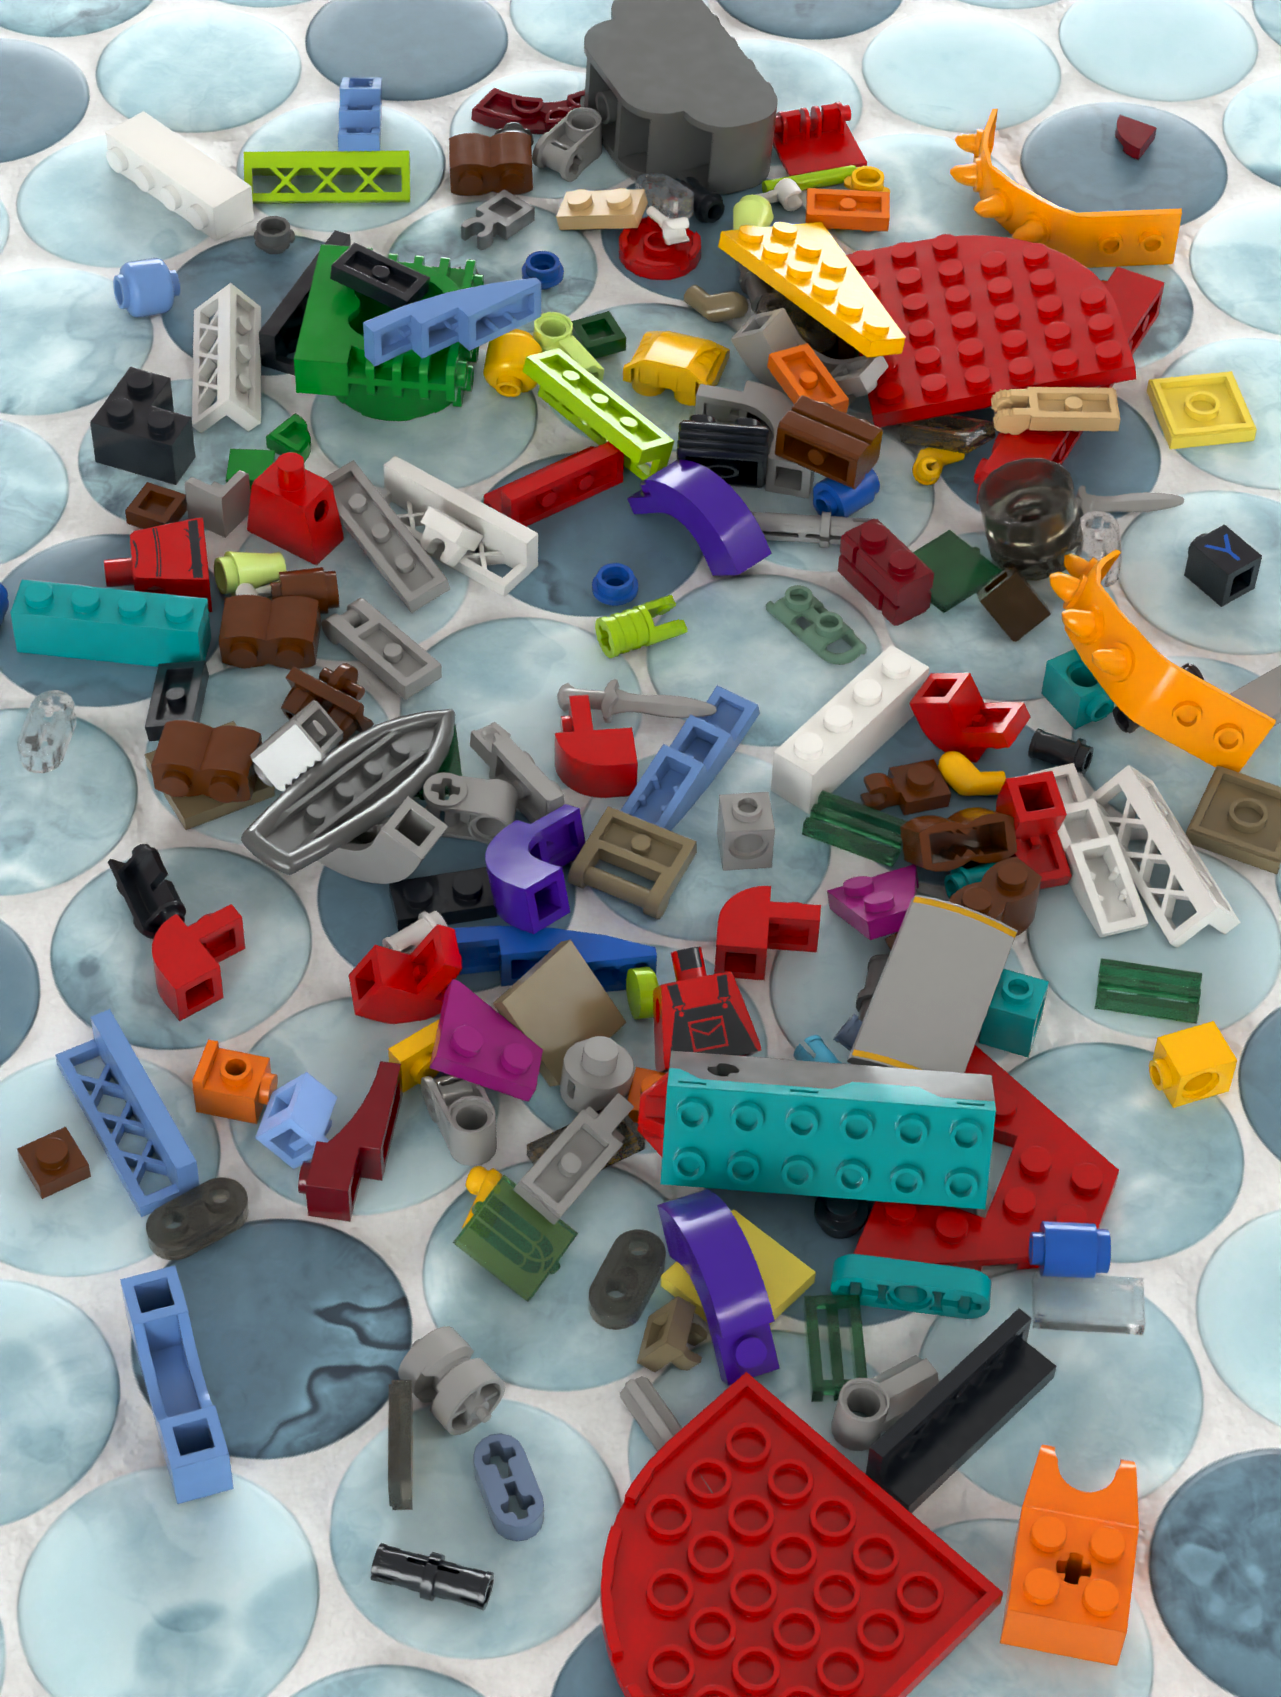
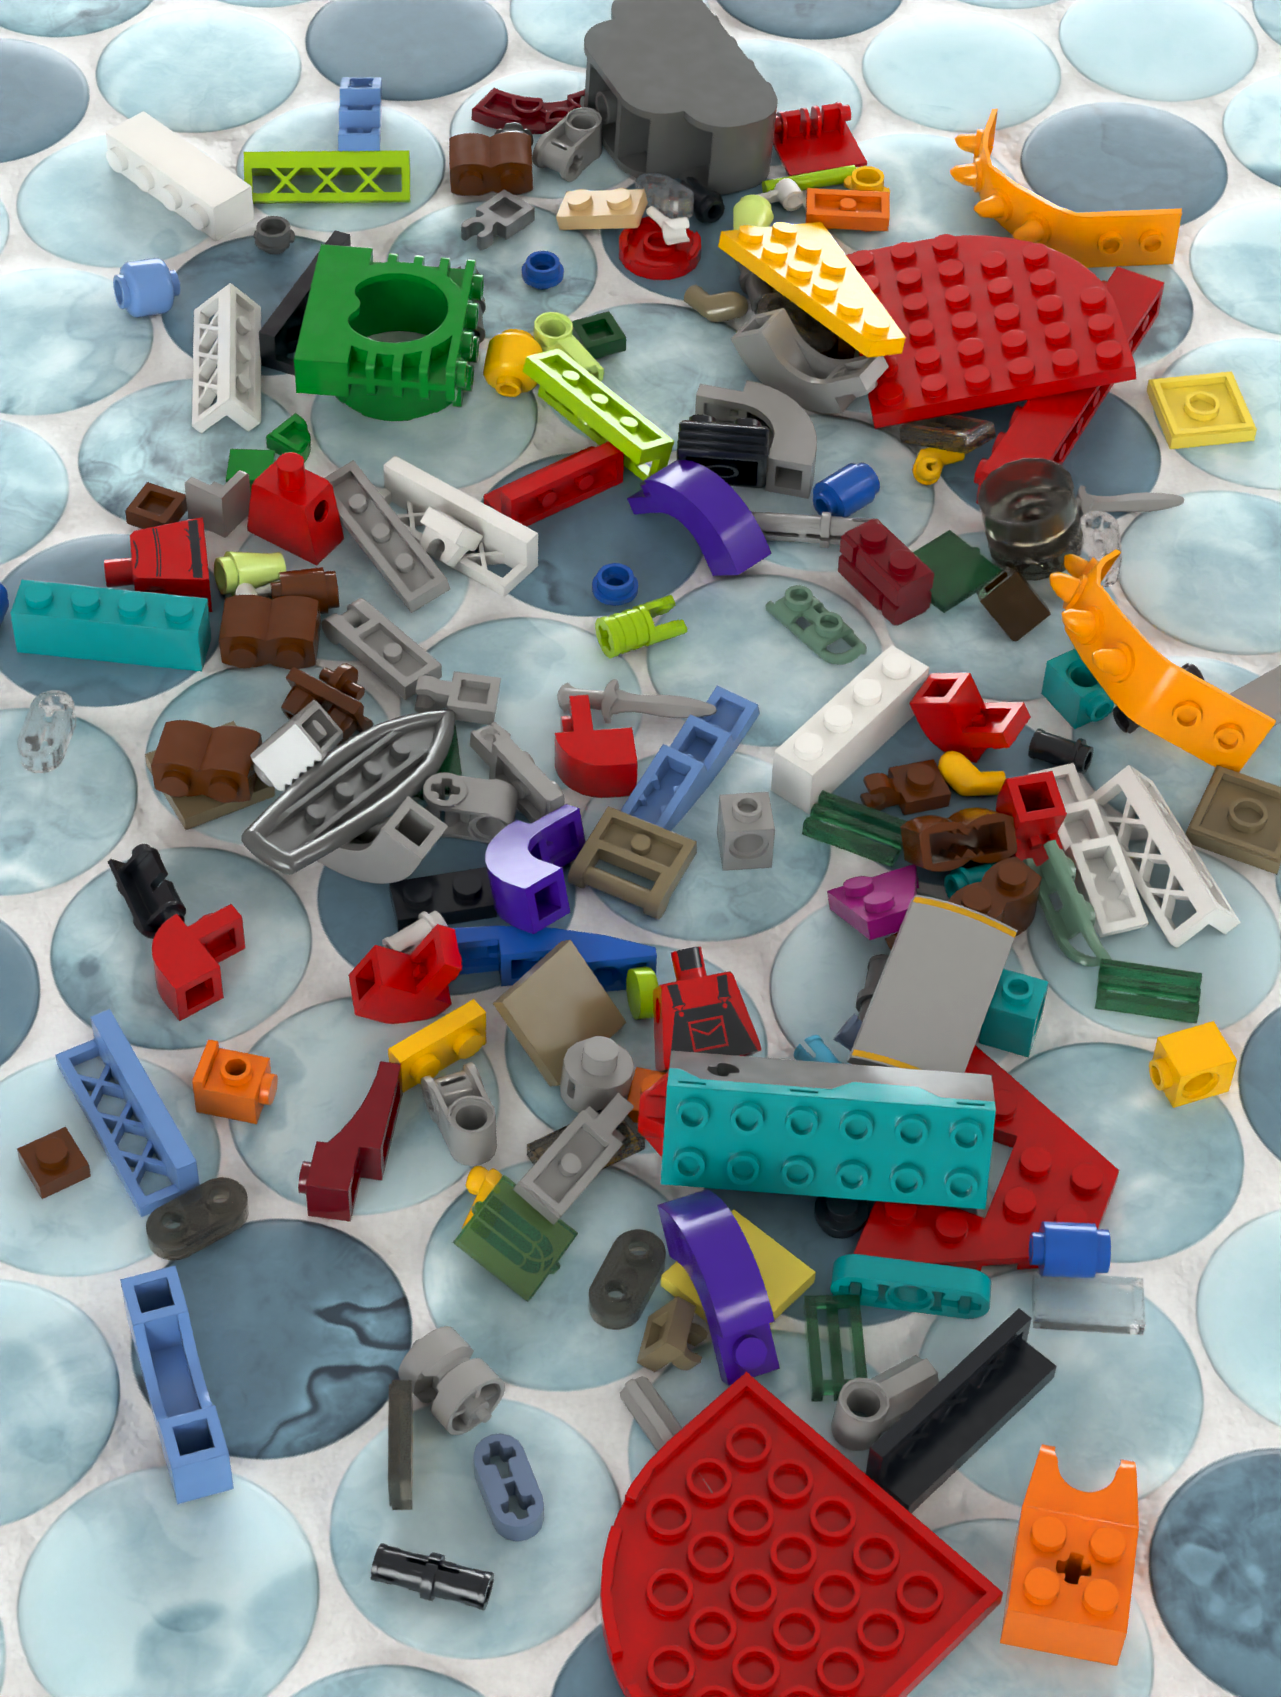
(141, 430): black brick -> none
(176, 695): black plate -> none
(297, 1119): light blue brick -> none
(379, 277): black plate -> none
(462, 315): medium blue slope -> none
(468, 695): none -> light grey plate
(484, 1046): magenta wing -> none
(676, 364): yellow slope -> none
(754, 923): red brick -> none
(803, 373): orange plate -> none
(828, 441): reddish brown brick -> none
(1055, 409): tan hinge -> none
(1076, 915): none -> sand green piece
(1134, 136): dark red tile -> none
(1222, 565): black brick -> none

